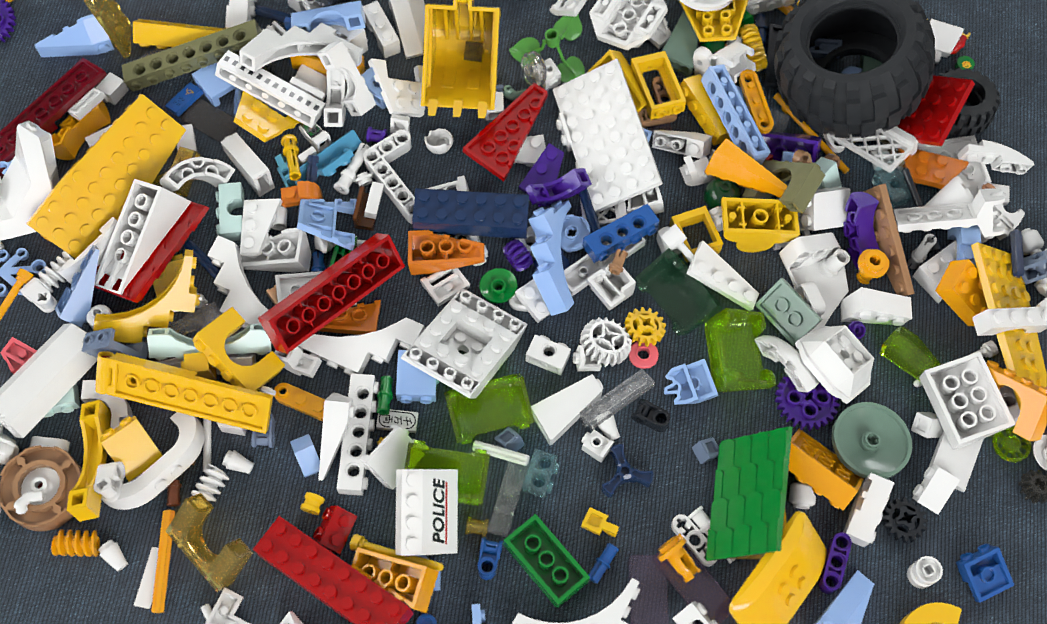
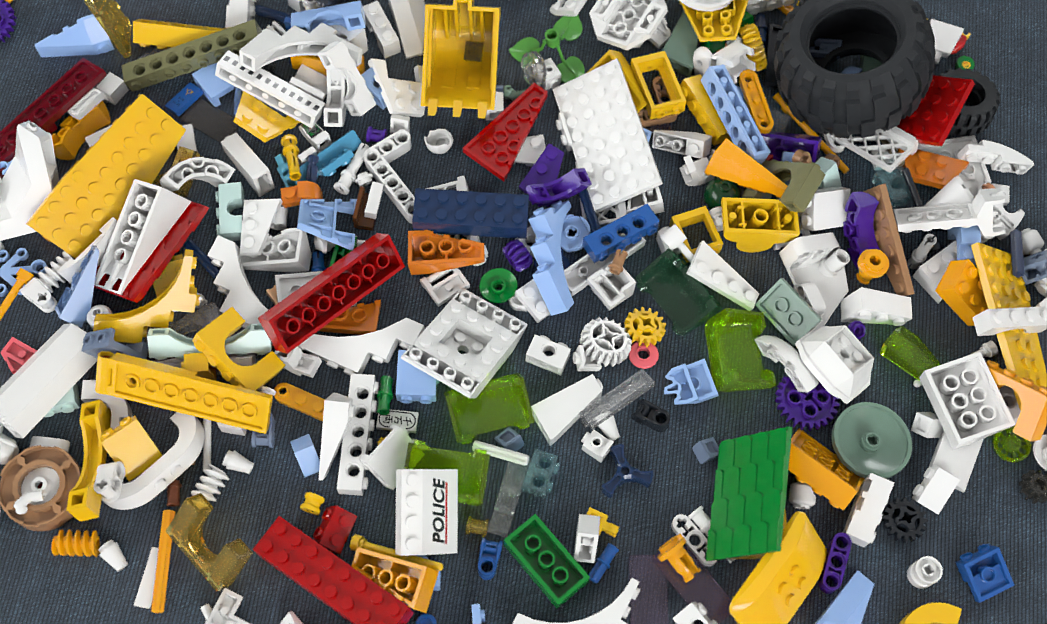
(586, 538): none -> white brick

